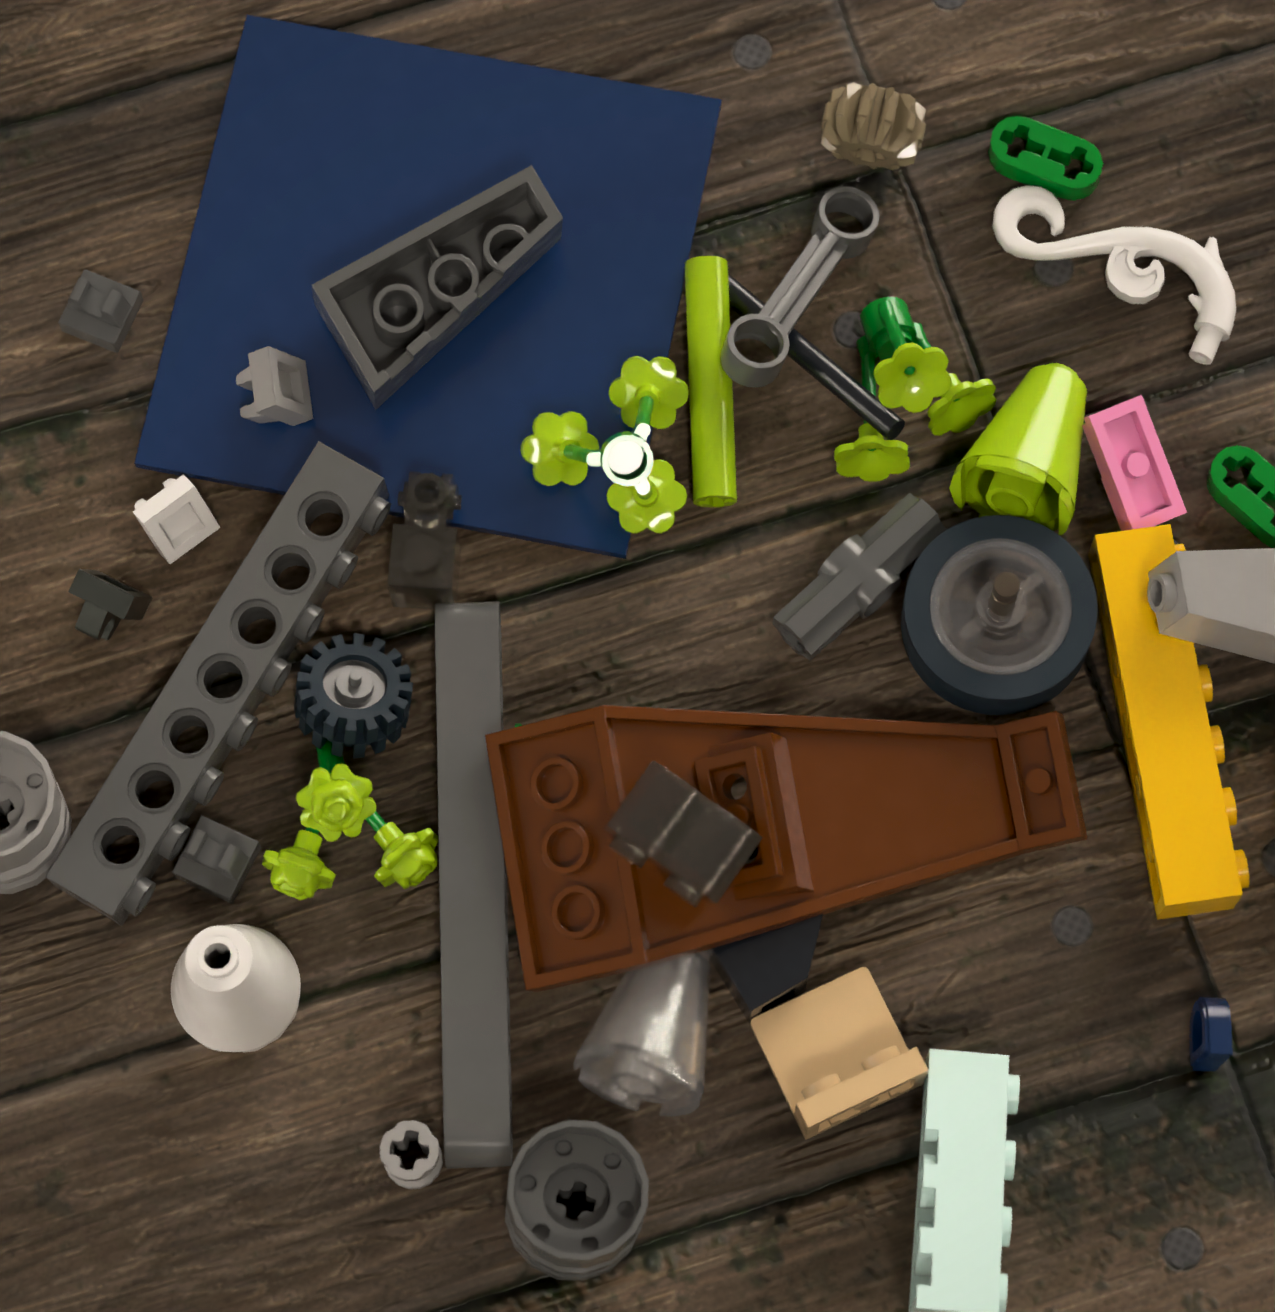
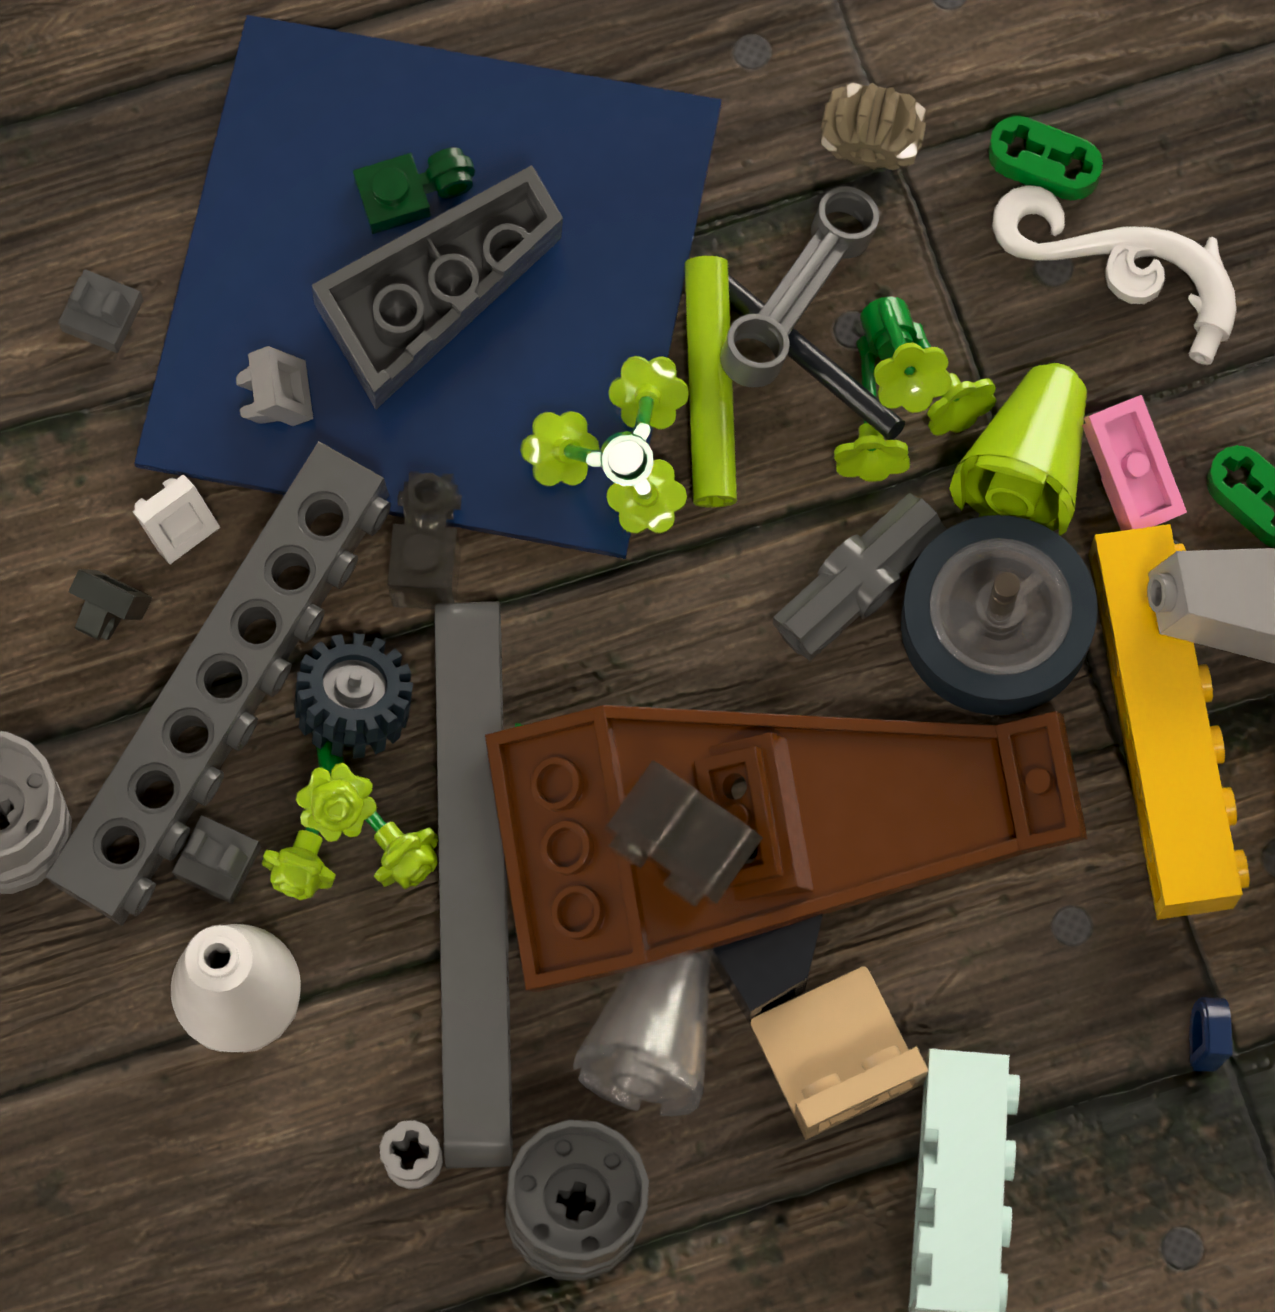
(396, 192): none -> dark green plate

